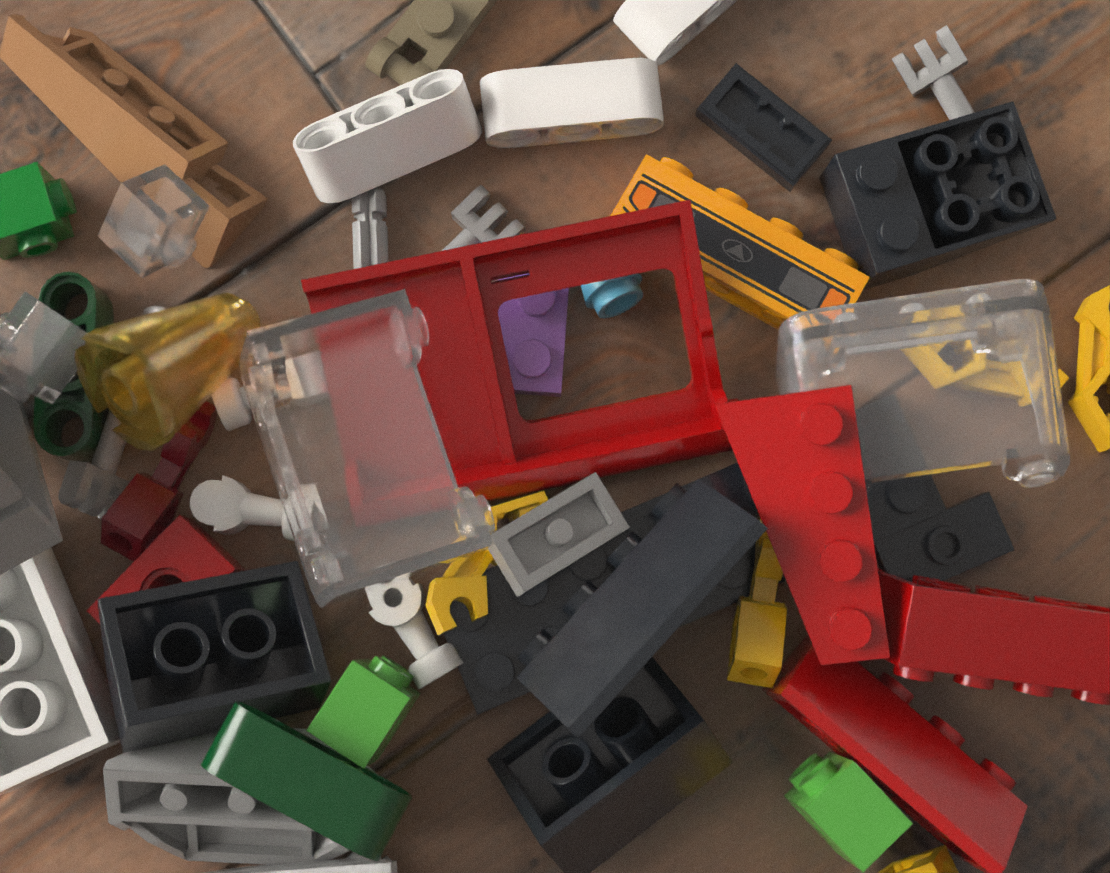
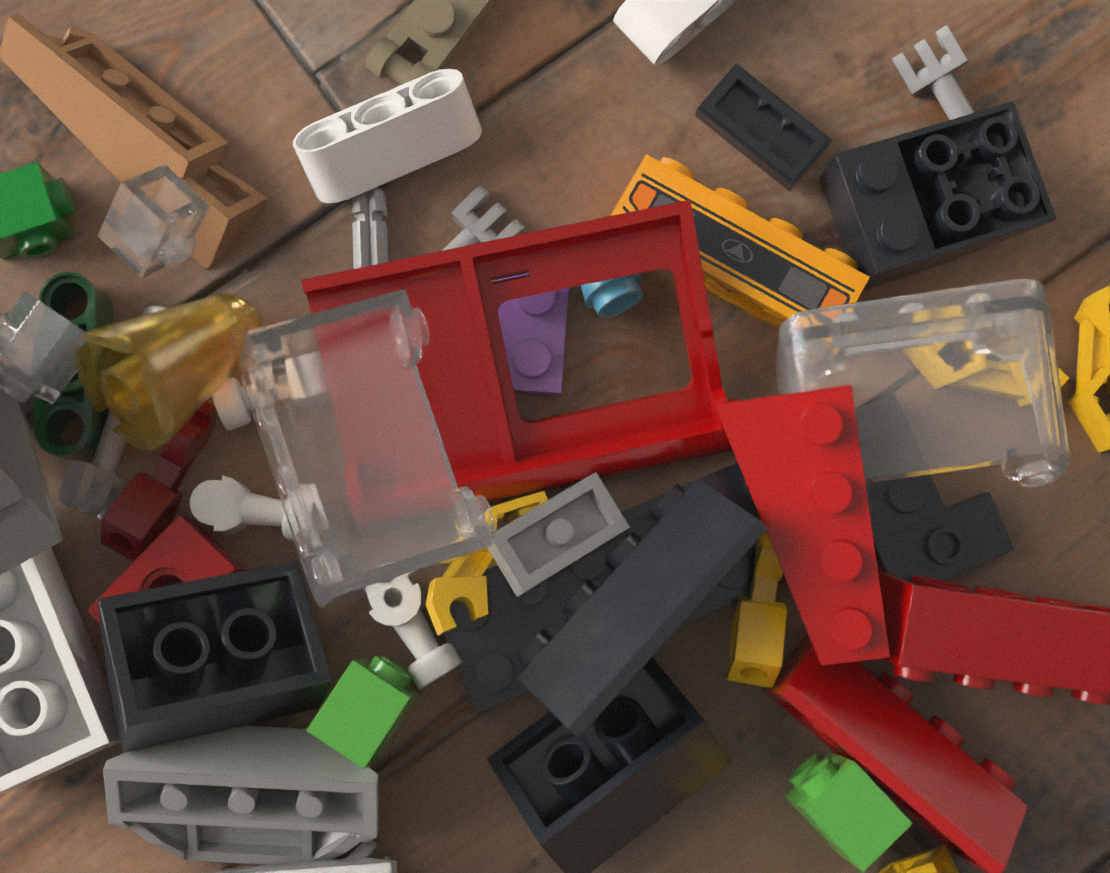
(306, 781): dark green beam -> none
(571, 102): white beam -> none

